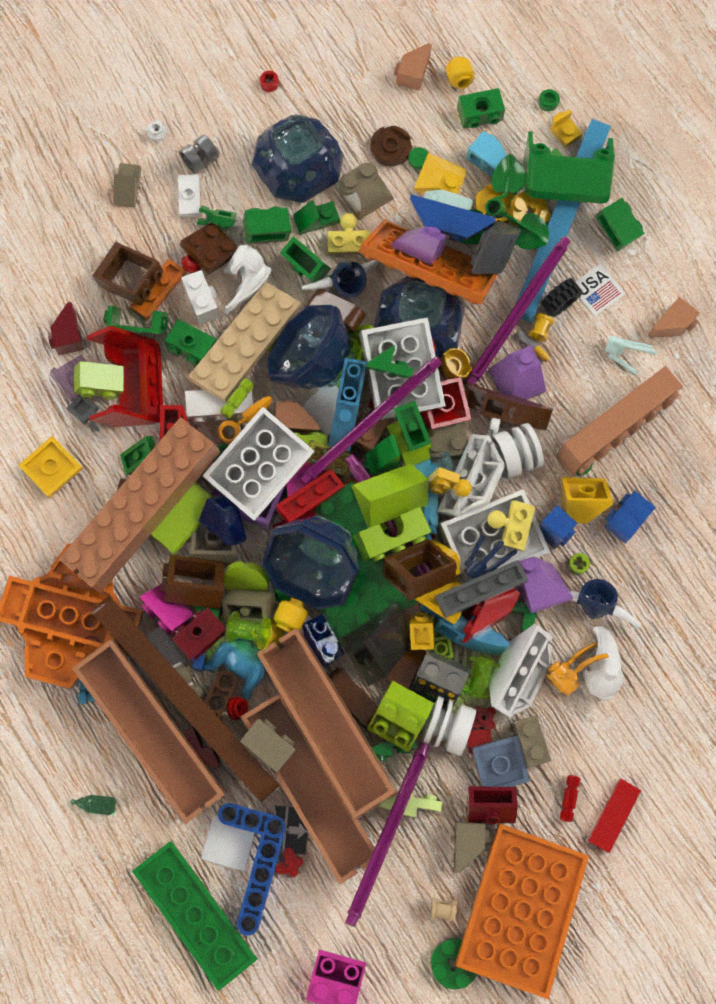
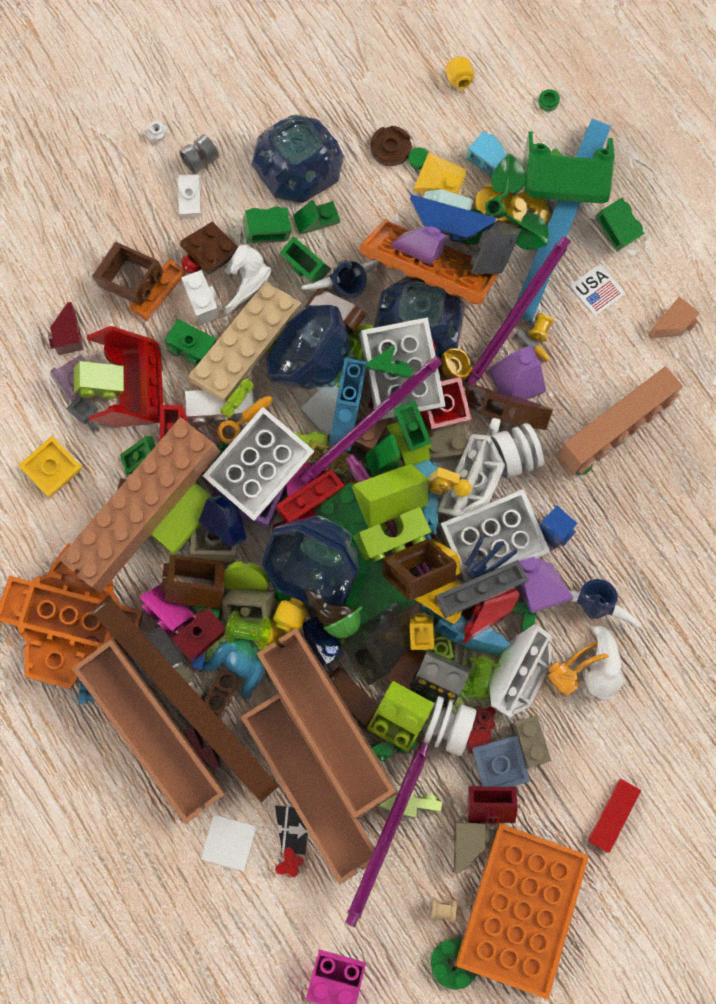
(96, 804): clear green piece -> none
(127, 185): dark tan slope -> none
(159, 321): green panel -> none
(195, 915): green plate -> none
(222, 218): green plate -> none
(236, 708): red plate -> none
(260, 861): blue beam -> none
(269, 745): dark tan brick -> none
(272, 86): red bush -> none
(295, 417): nougat slope -> none
(338, 620): none -> piece
(346, 241): light yellow plate -> none
(363, 190): dark tan slope -> none
(413, 67): nougat slope -> none
(444, 461): clear light blue plate -> none
(487, 100): green brick -> none
(516, 524): light yellow plate -> none
(562, 297): black tyre -> none
(565, 129): yellow bracket -> none
(570, 798): red axle -> none
(583, 559): lime bush -> none
(585, 498): yellow slope -> none
(616, 346): light aqua plant -> none
(629, 517): blue brick -> none

